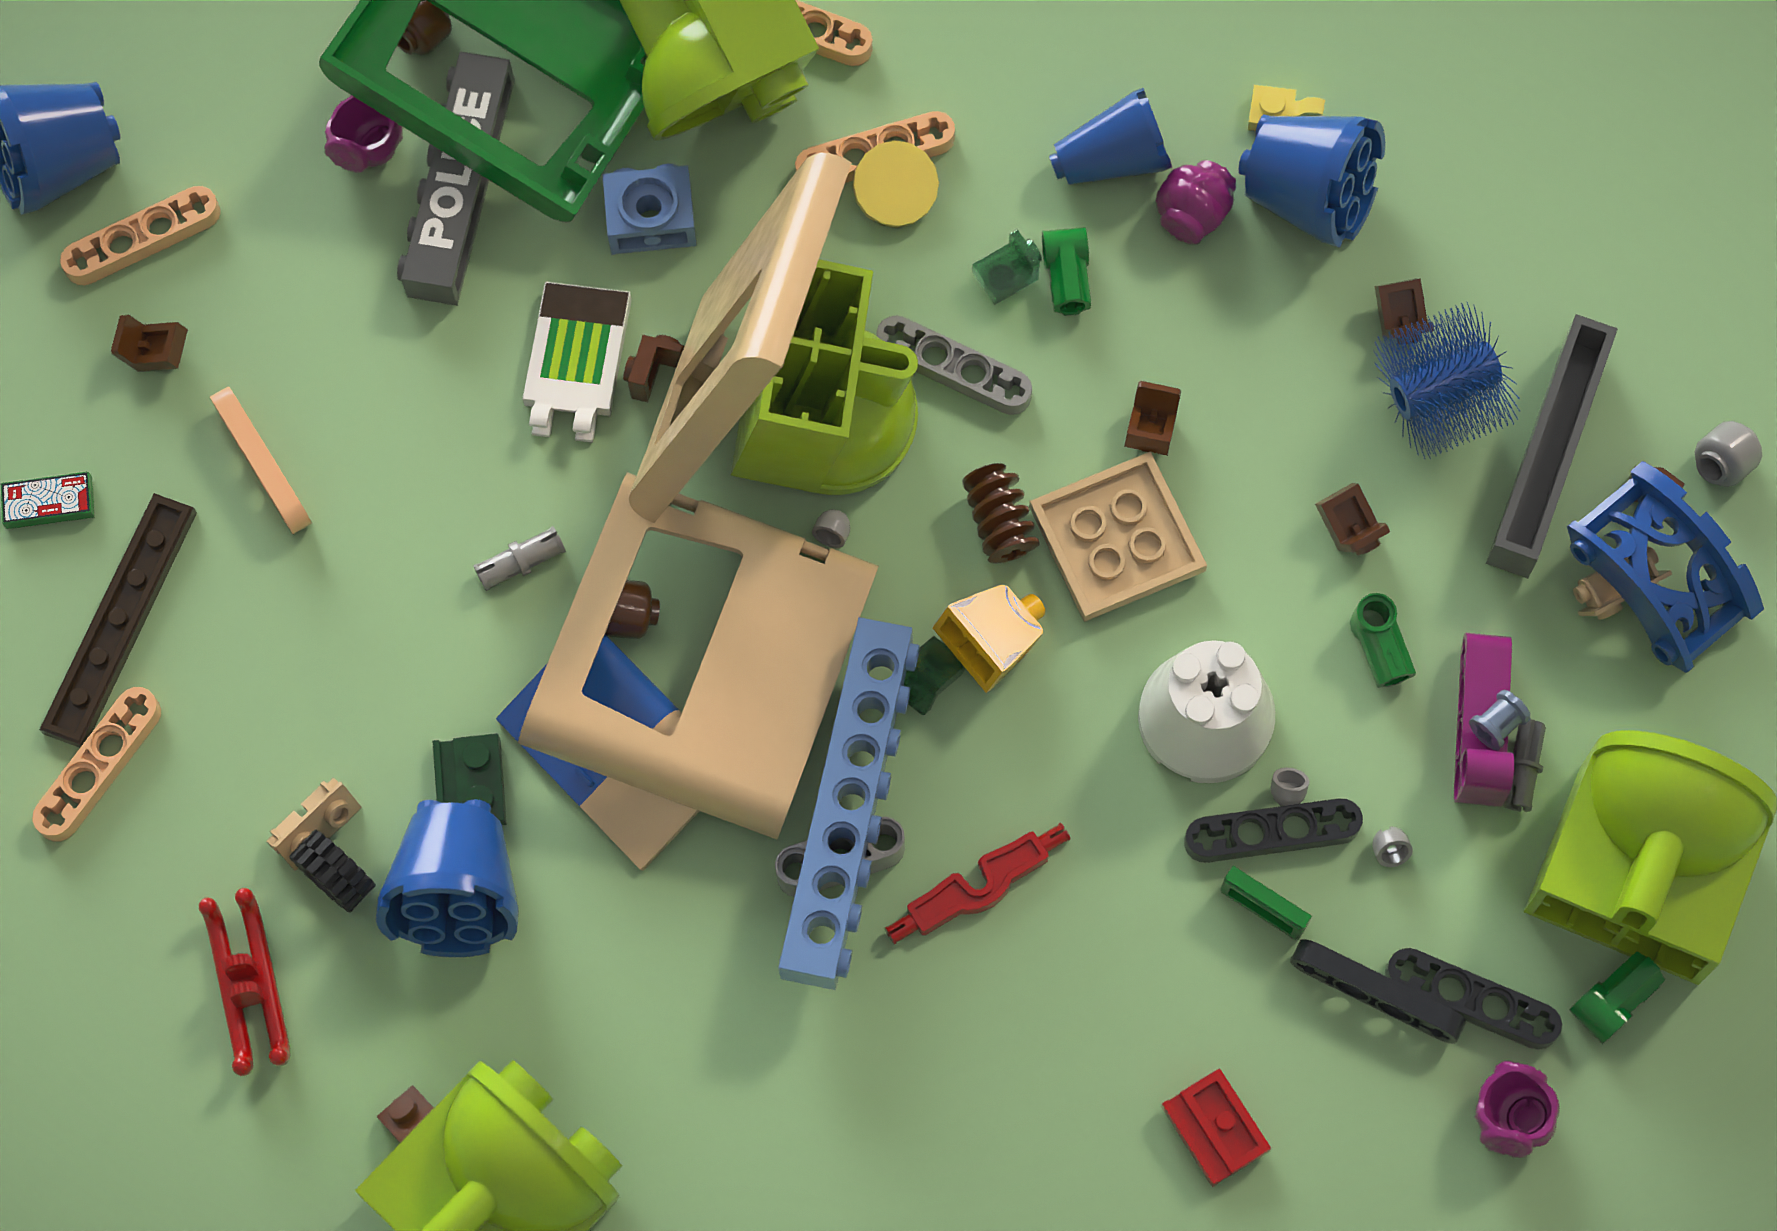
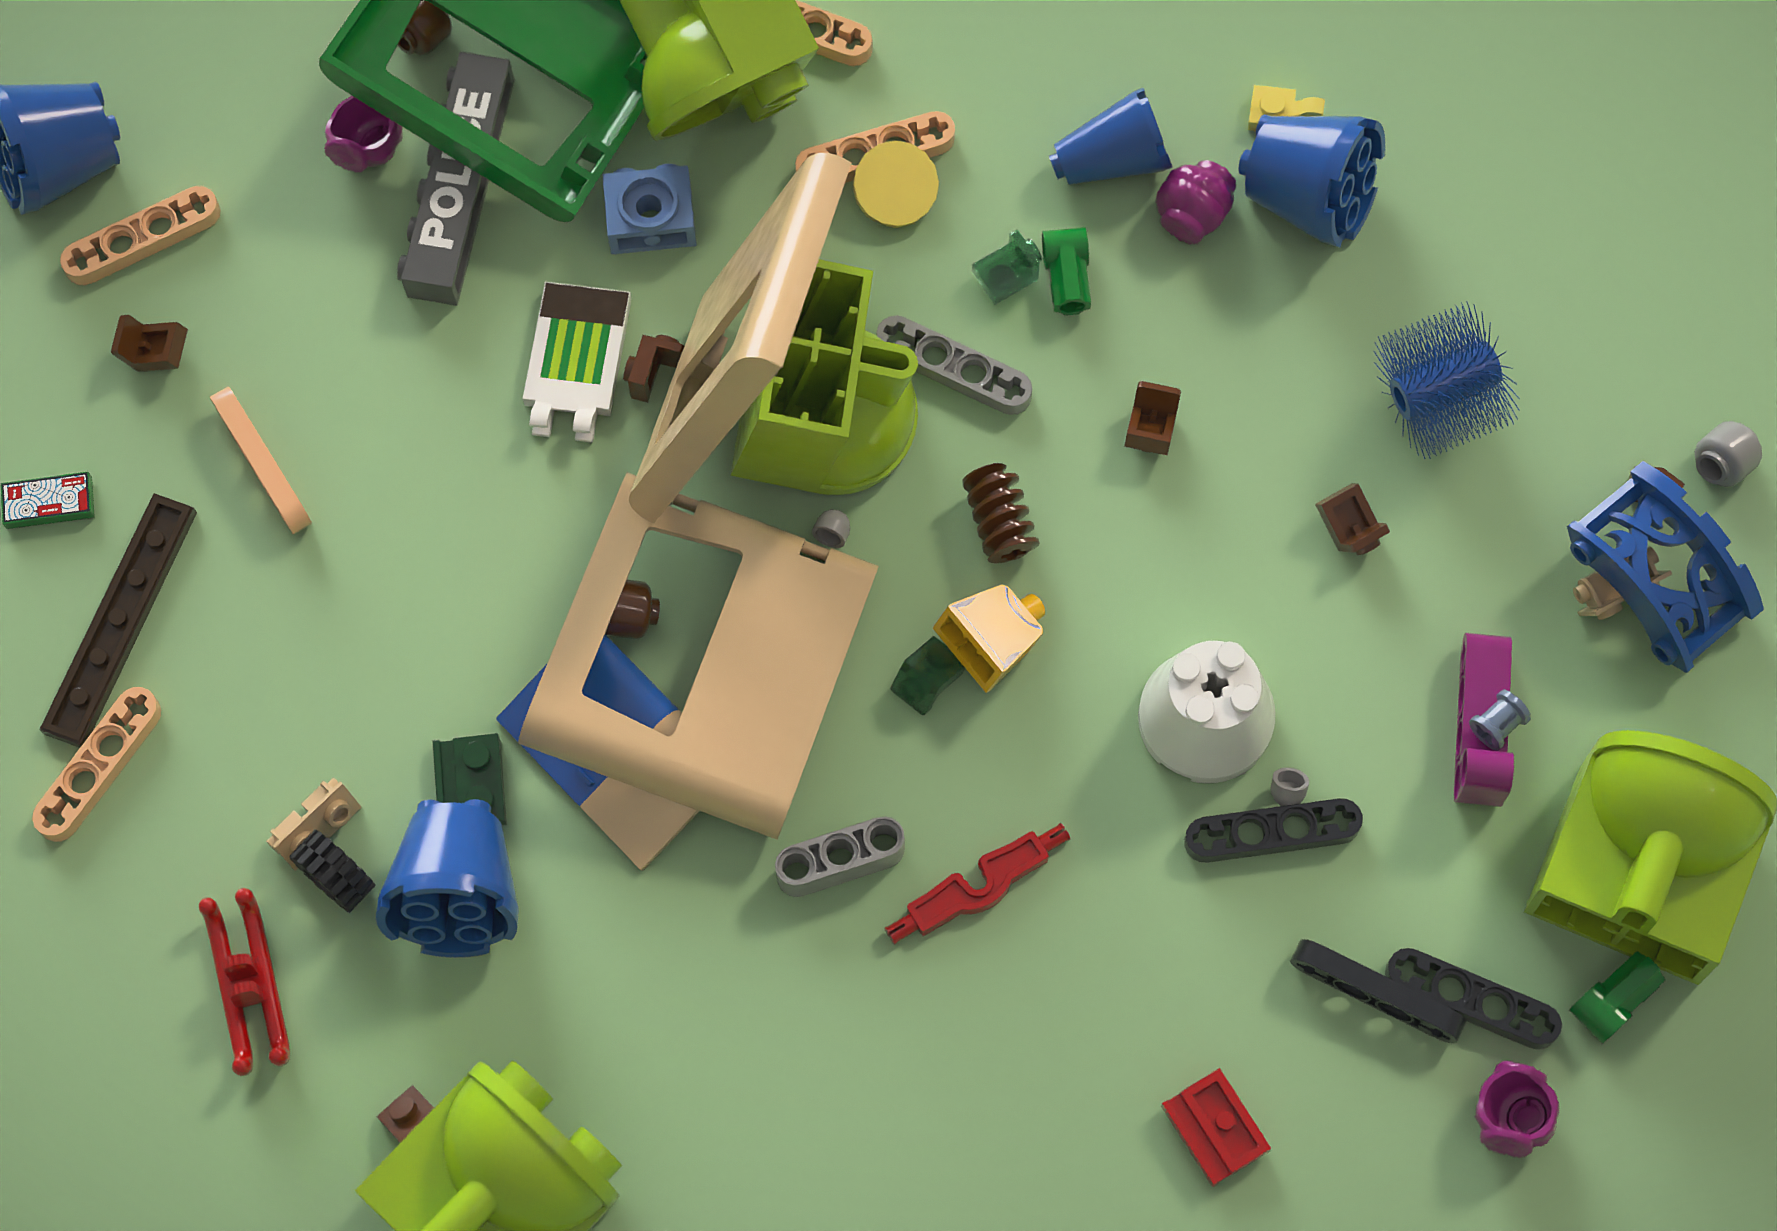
(519, 558): light grey pin -> none
(873, 646): medium blue brick -> none
(1117, 536): tan plate -> none
(1265, 903): green tile -> none
(1382, 644): green piece -> none
(1394, 856): light grey hinge -> none
(1401, 305): reddish brown bracket -> none
(1526, 765): dark grey axle -> none
(1551, 446): dark grey brick -> none

